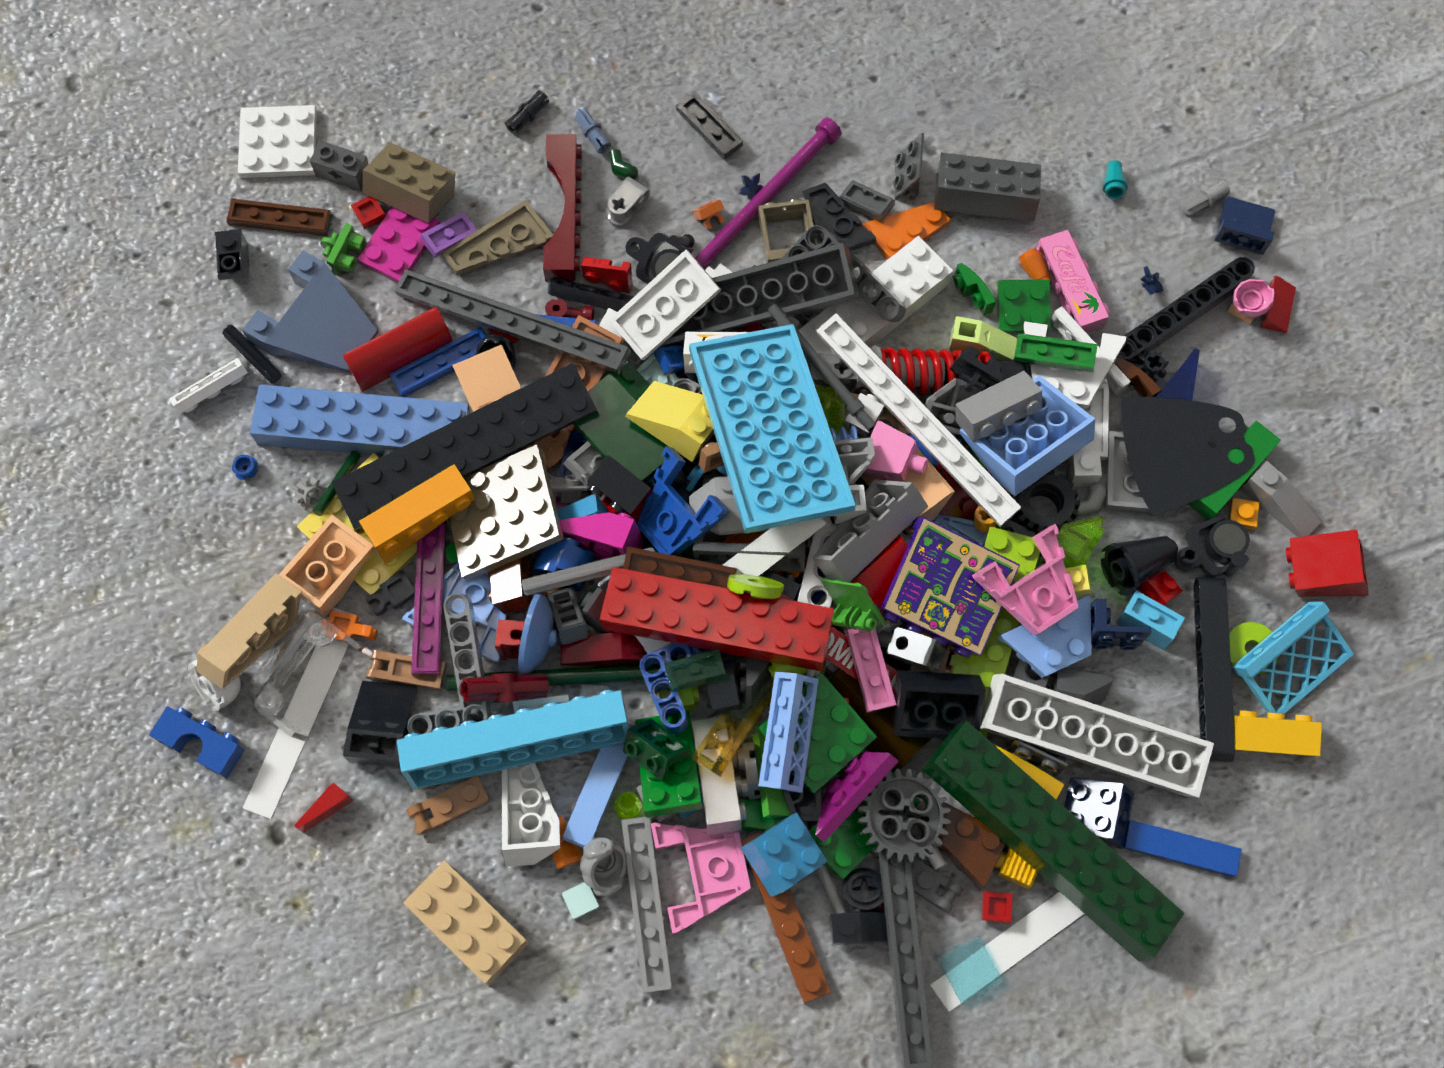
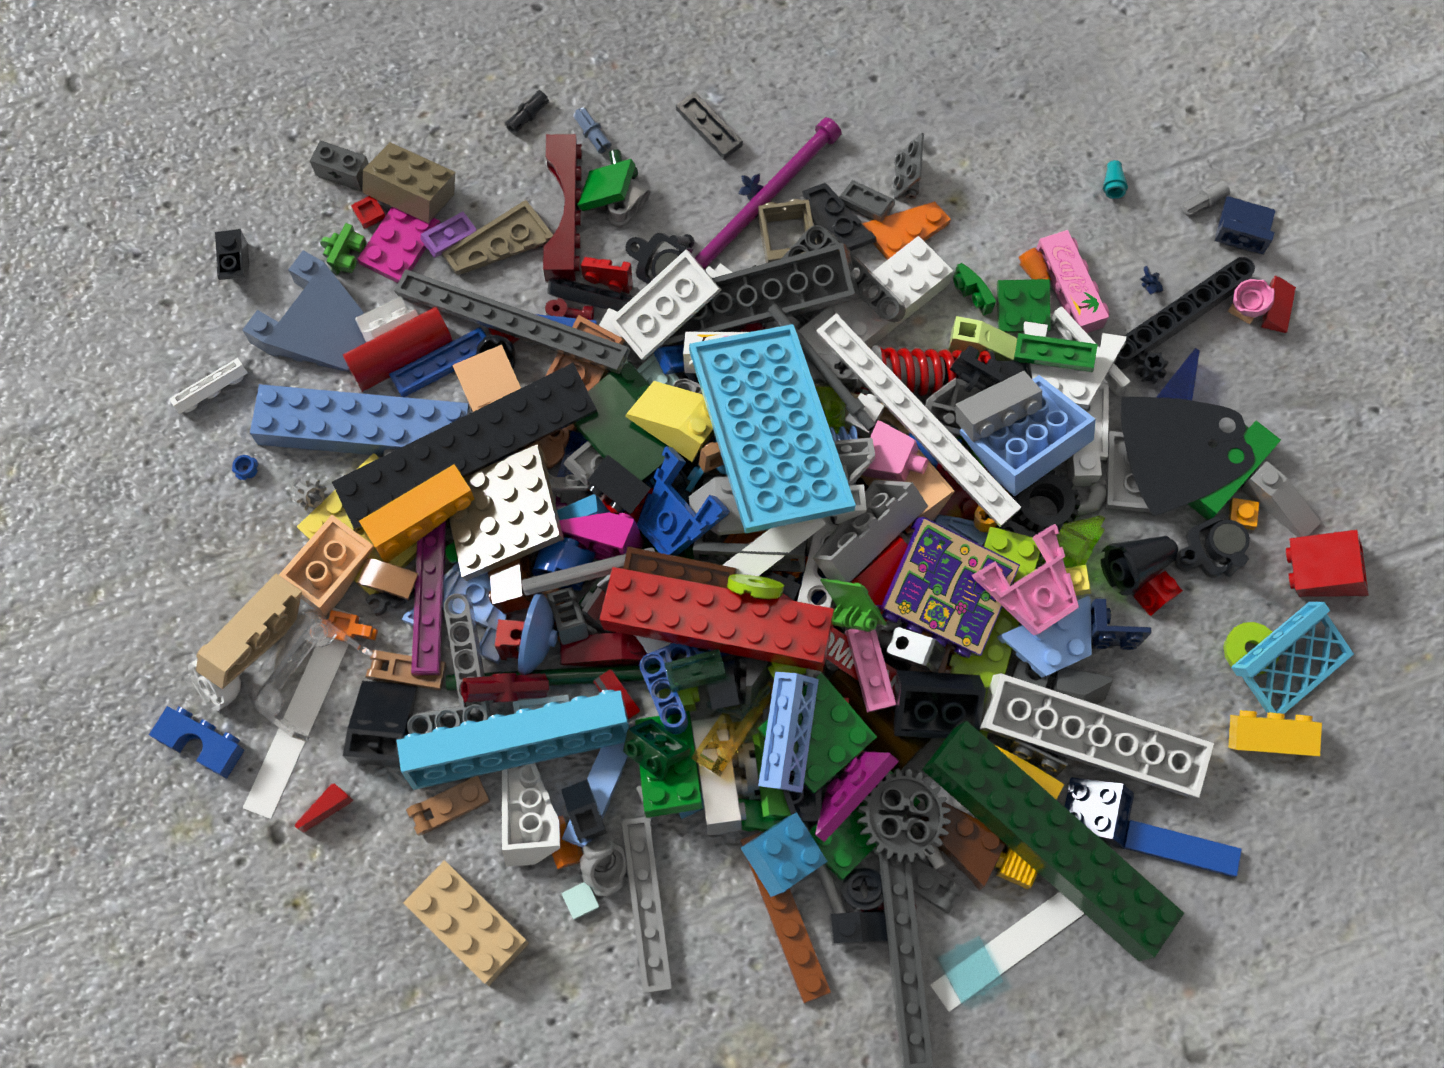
(251, 353): black axle -> none
(277, 141): white plate -> none
(279, 217): reddish brown tile -> none
(330, 492): dark green bar -> none
(384, 318): none -> white bracket
(387, 578): none -> medium nougat slope
(583, 811): none -> black slope
(606, 185): none -> green tile
(609, 681): none -> red sticker
(627, 805): clear neon green plate -> none
(709, 210): orange tile -> none
(715, 869): bright pink wing -> none
(987, 187): dark grey brick -> none
(996, 907): red plate -> none
(1139, 380): reddish brown slope -> none
(1148, 613): medium azure panel -> none
(1214, 667): black beam -> none

